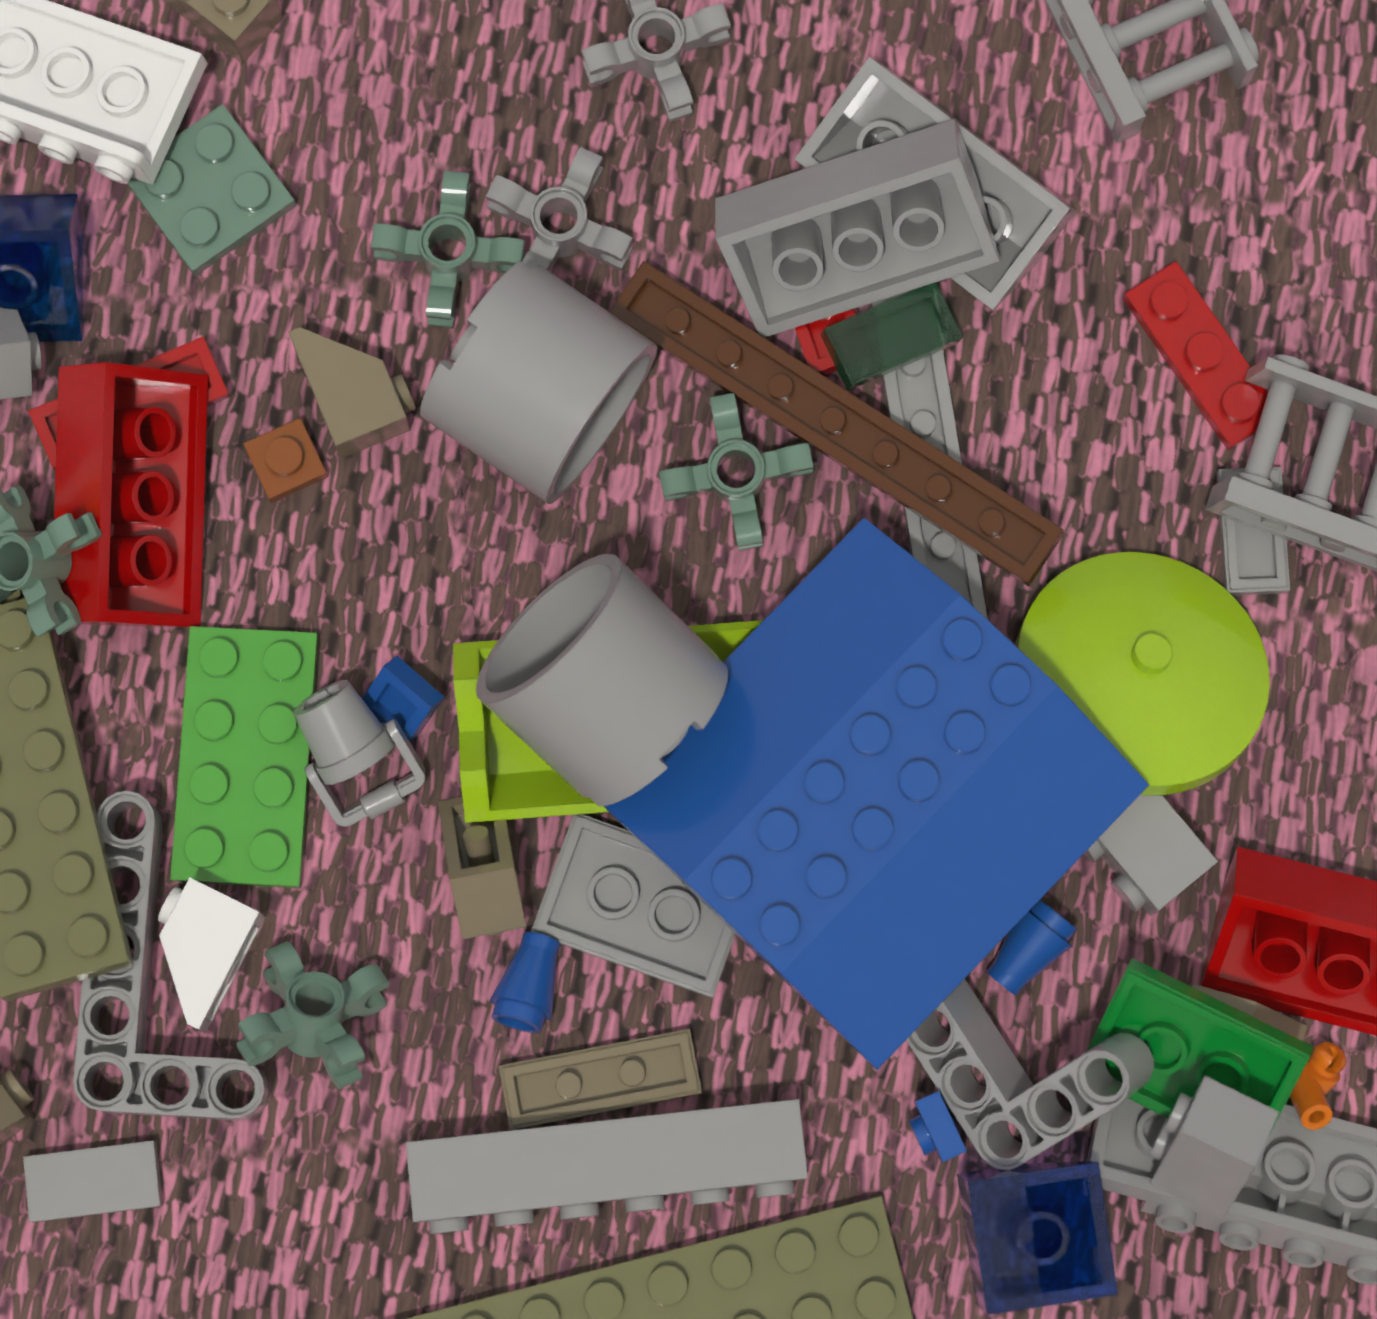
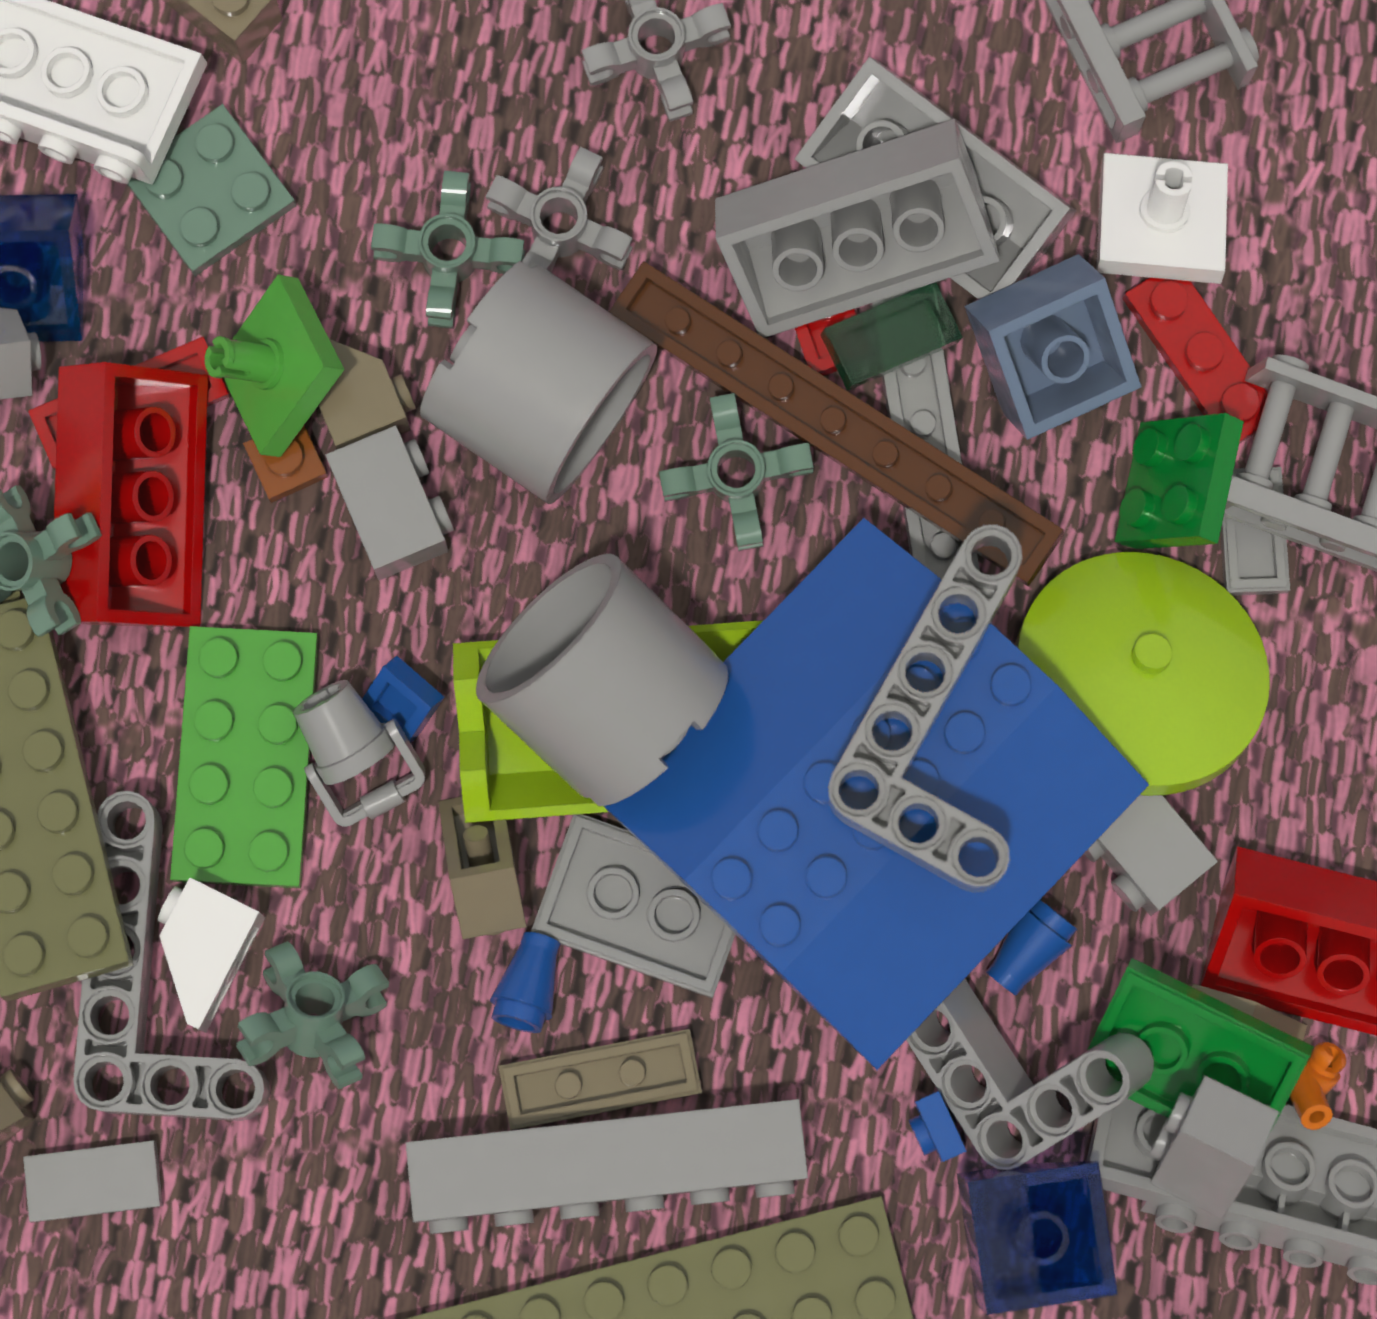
(277, 365): none -> bright green tile
(389, 503): none -> light grey brick
(919, 712): none -> light grey beam
(1053, 346): none -> sand blue brick
(1162, 218): none -> white tile
(1179, 482): none -> green plate

